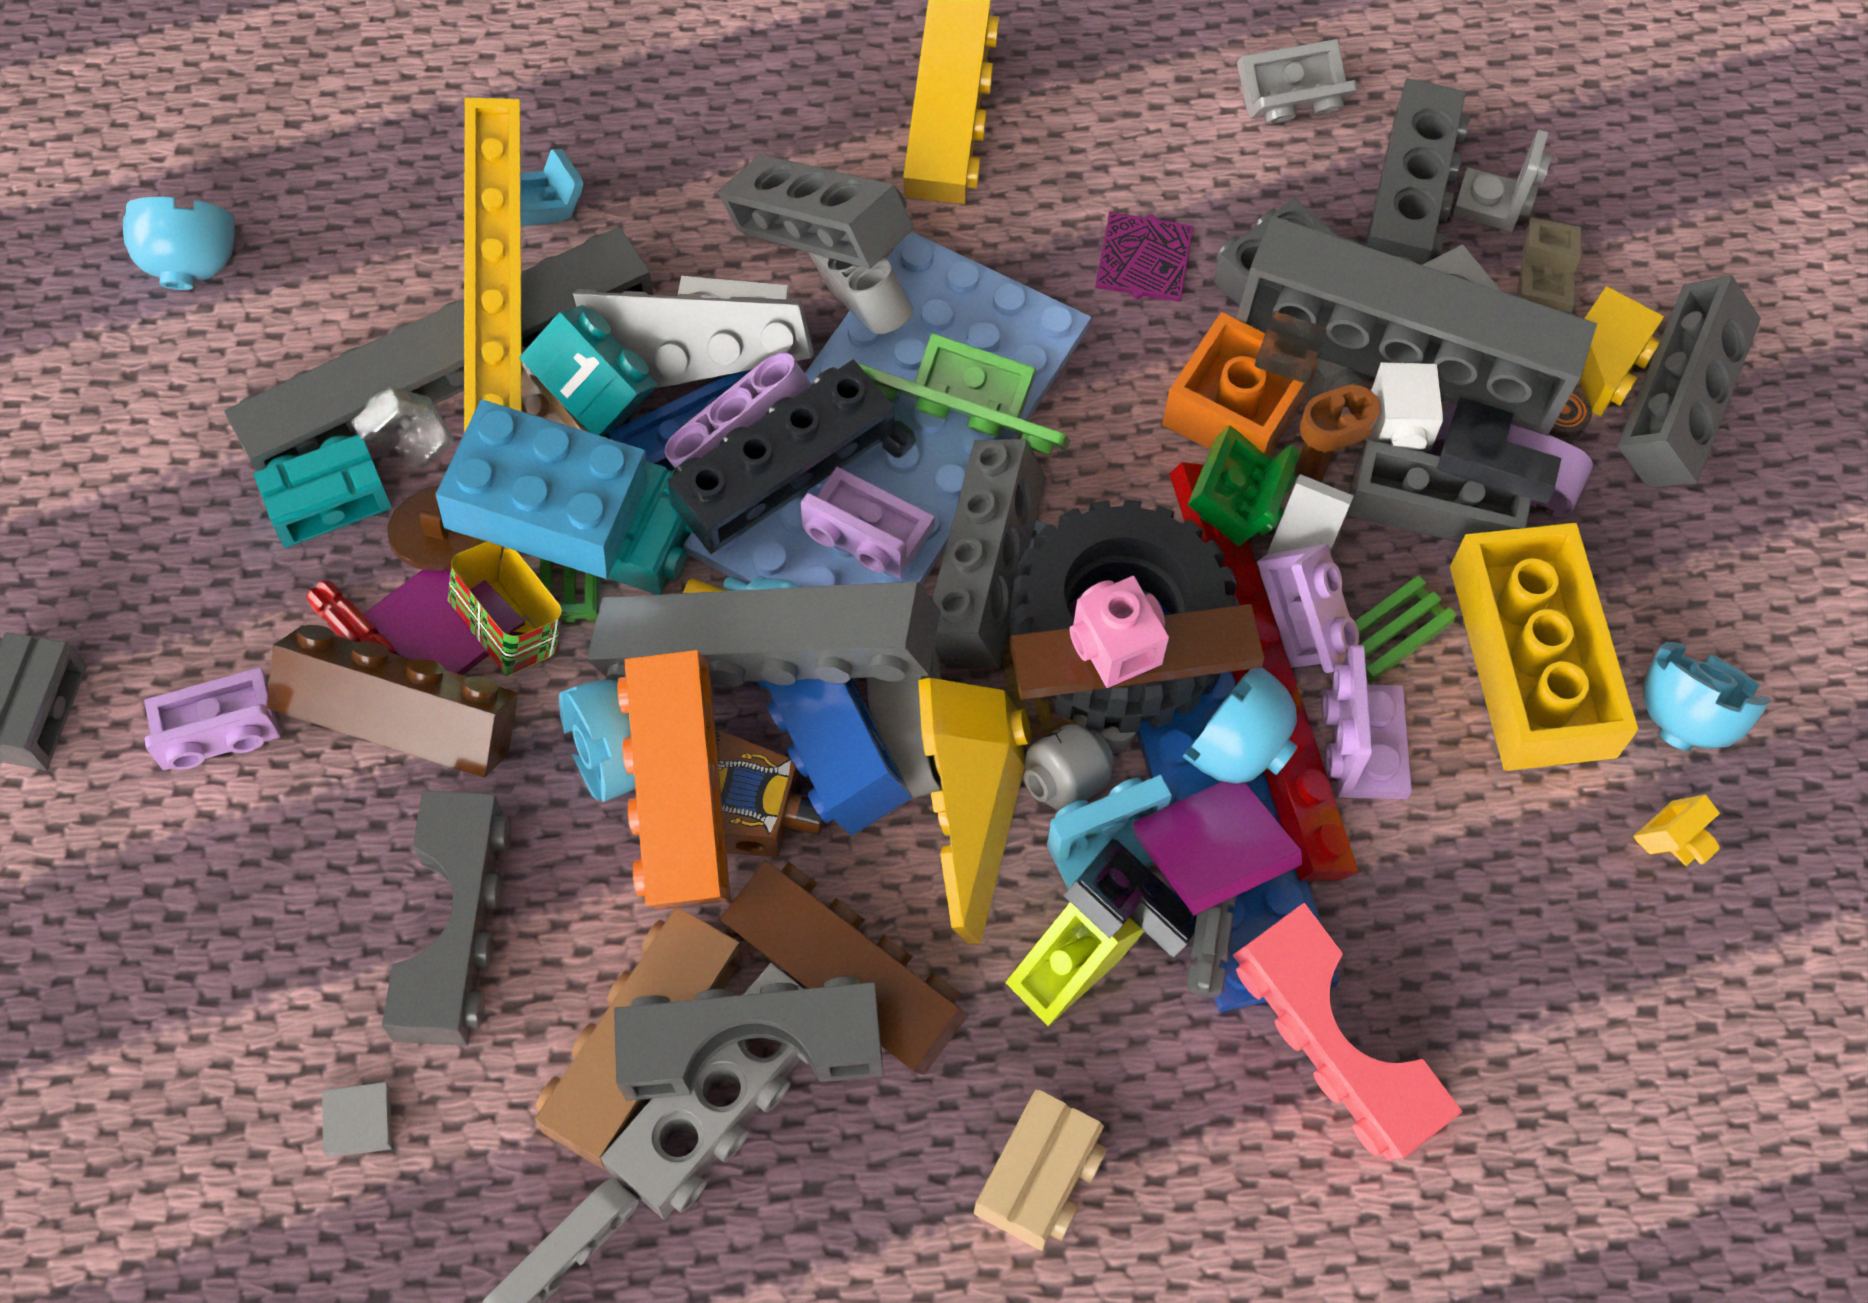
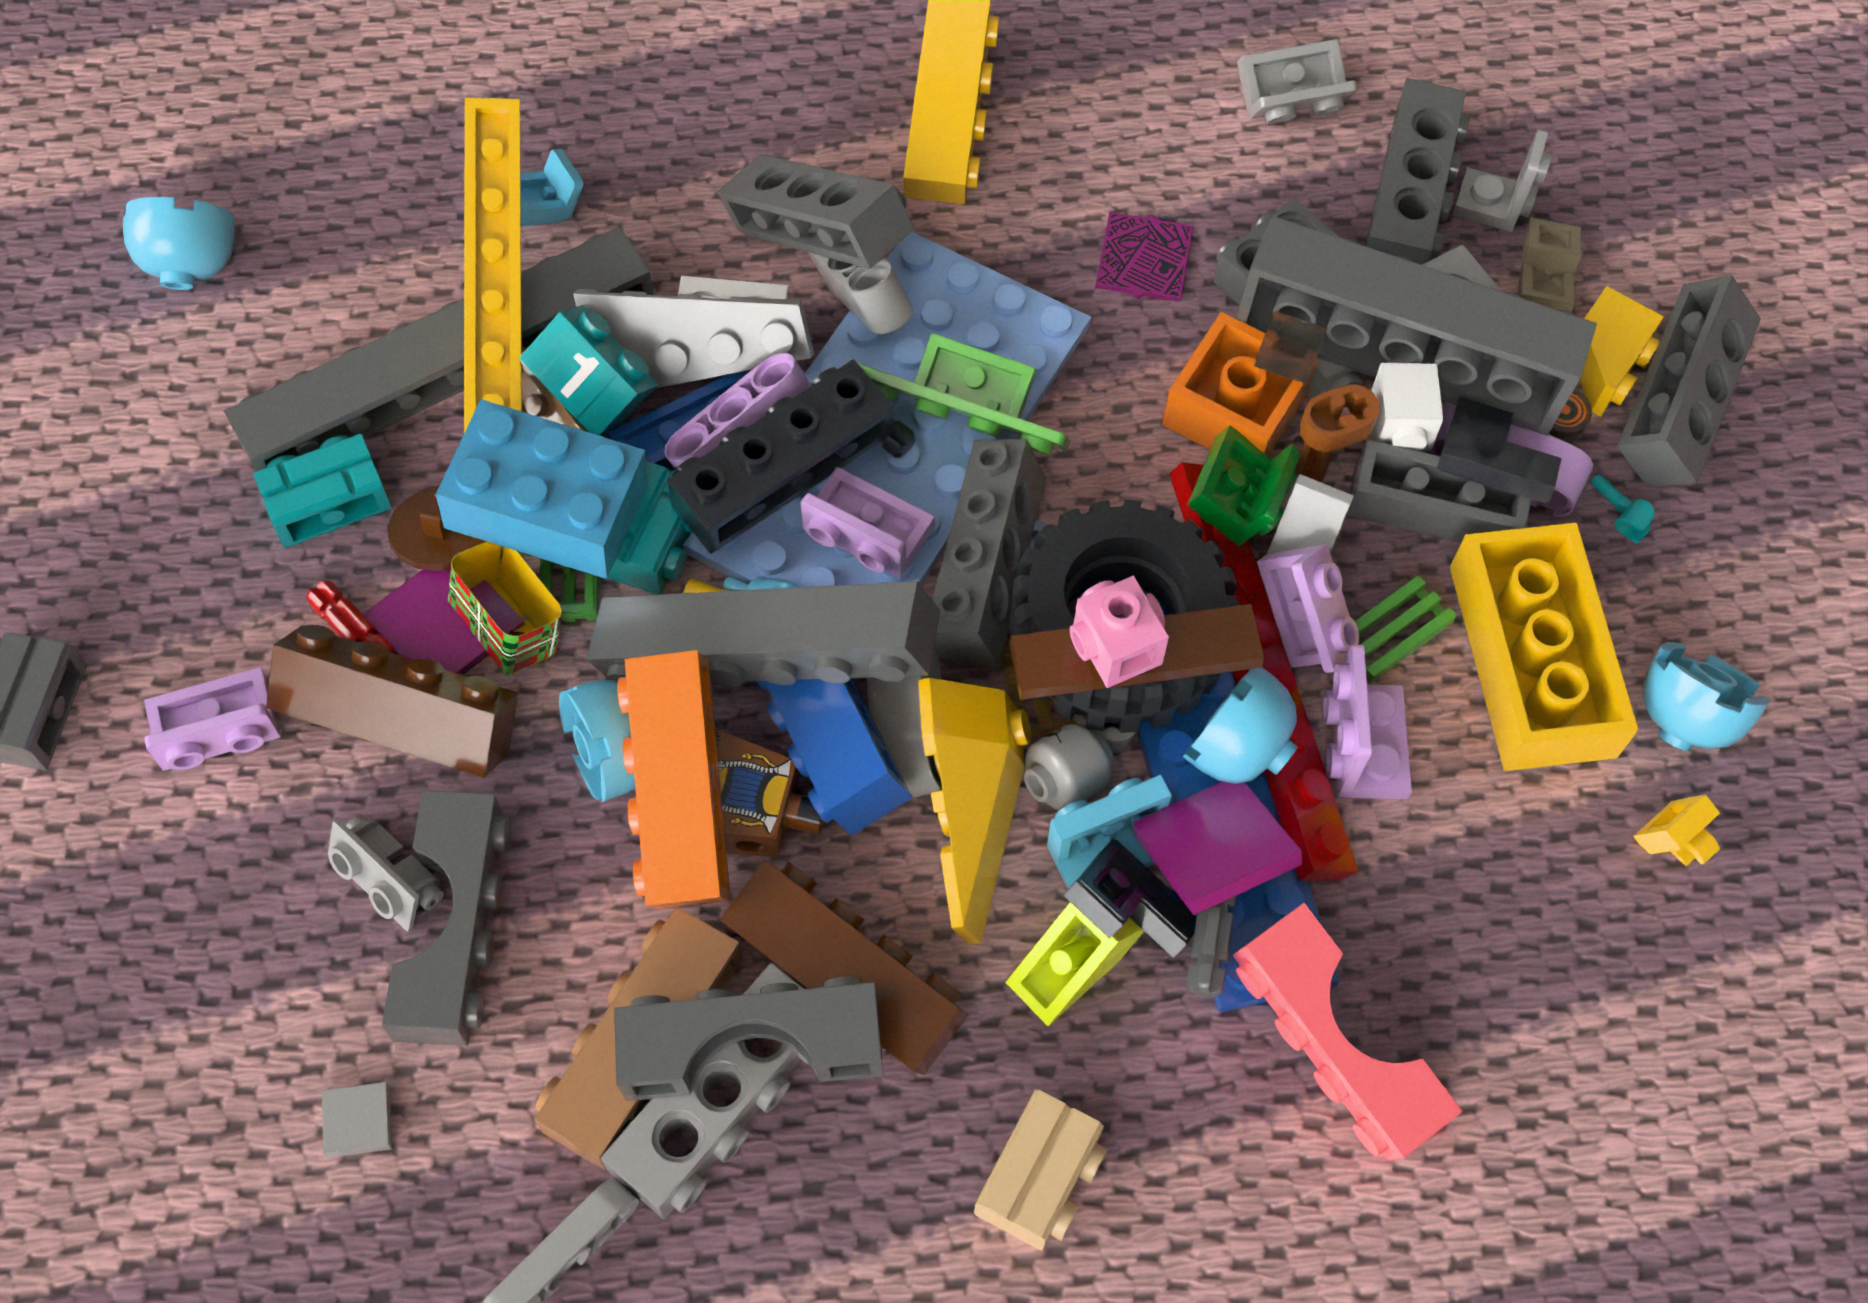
(364, 854): none -> light grey hinge
(405, 423): clear bracket -> none
(1634, 516): none -> teal hand

